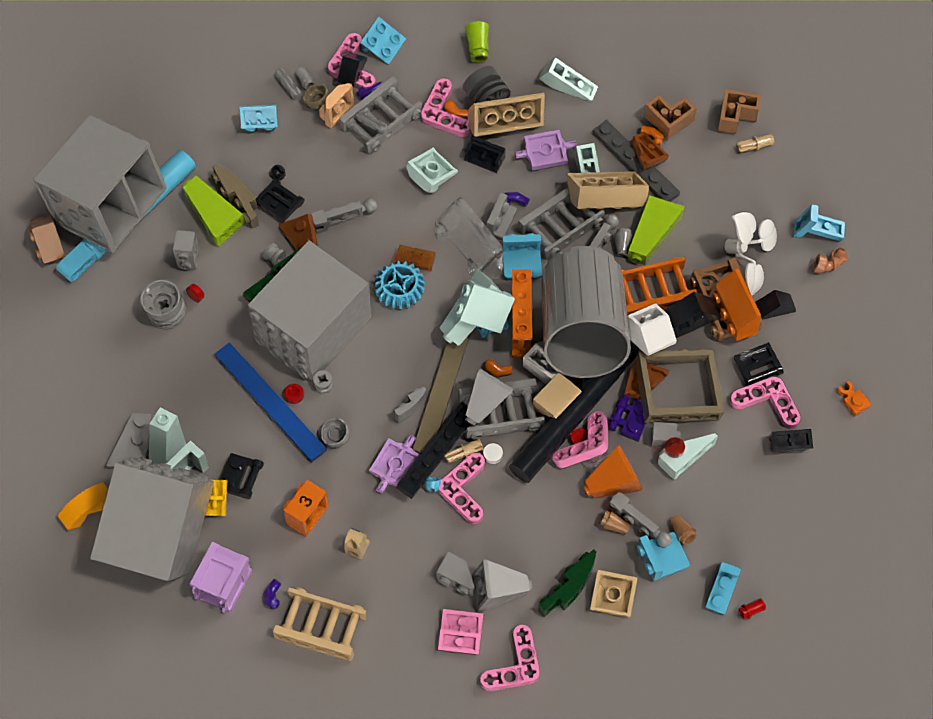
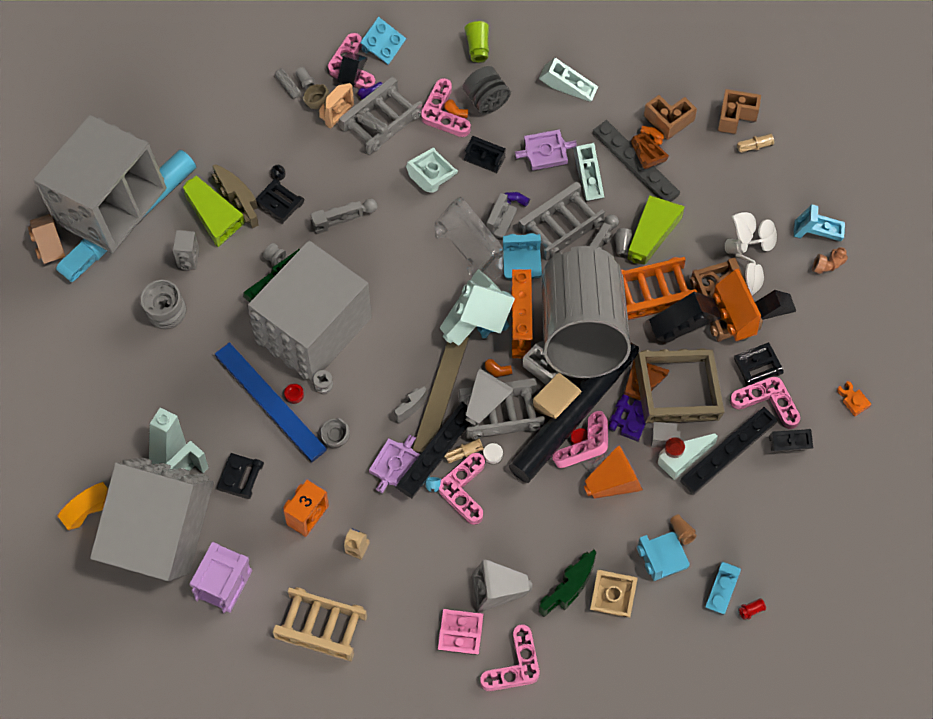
(133, 440): light grey wing -> none
(195, 293): red tile -> none
(218, 499): yellow hips -> none
(258, 117): medium azure bracket -> none
(270, 596): dark purple arm -> none
(300, 231): dark orange wing -> none
(406, 277): medium azure gear -> none
(420, 258): clear orange plate -> none
(456, 573): light grey slope -> none
(506, 114): tan slope -> none
(607, 190): tan slope -> none
(614, 523): medium nougat cone -> none
(621, 506): light grey plate -> none
(651, 329): white slope -> none
(728, 450): none -> black plate

